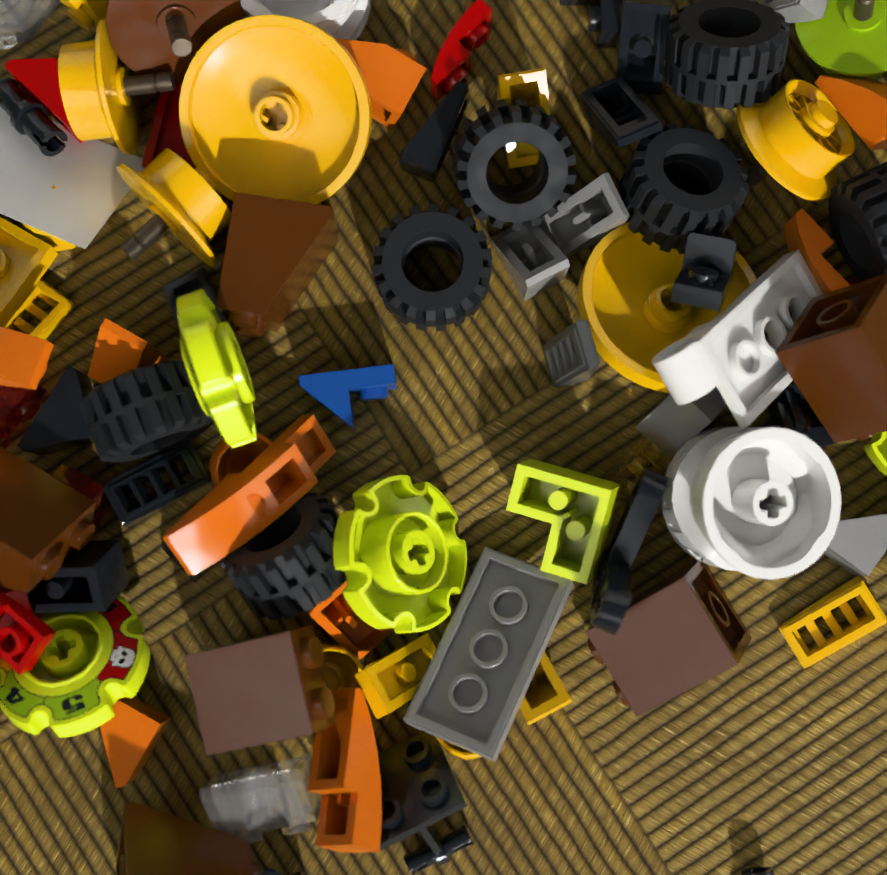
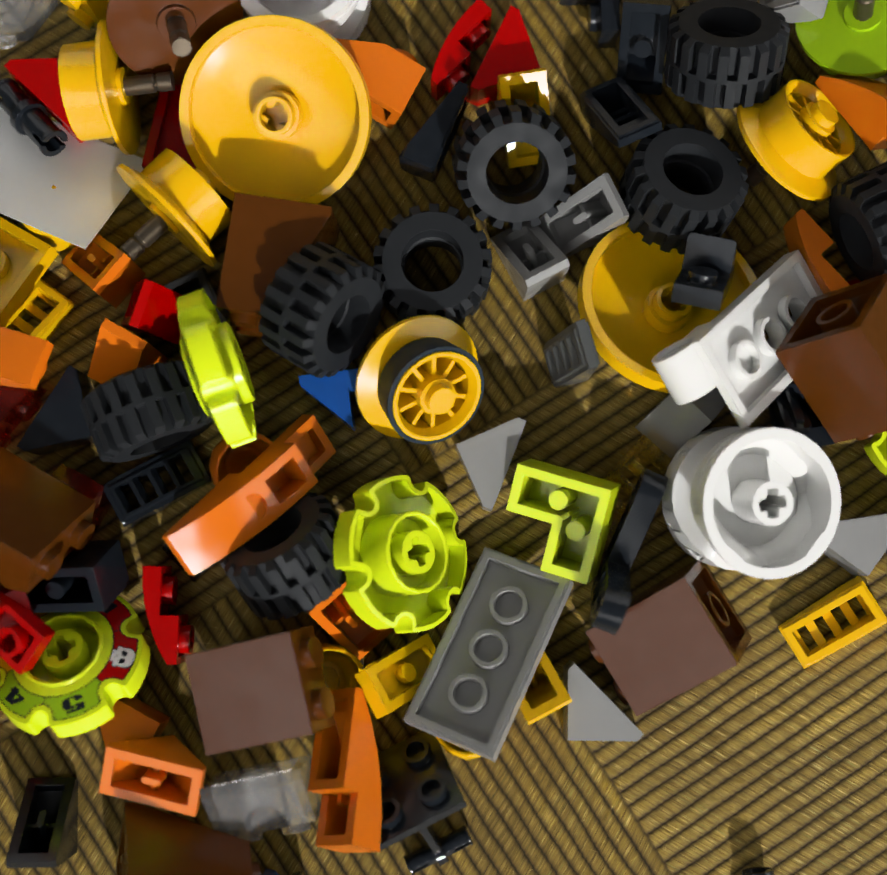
(45, 824): none -> black slope
(104, 269): none -> orange slope
(153, 311): none -> red slope
(154, 773): none -> orange slope
(170, 631): none -> red slope
(321, 309): none -> black tyre
(420, 380): none -> yellow piece
(488, 459): none -> light grey slope
(508, 53): none -> red slope
(591, 713): none -> light grey slope

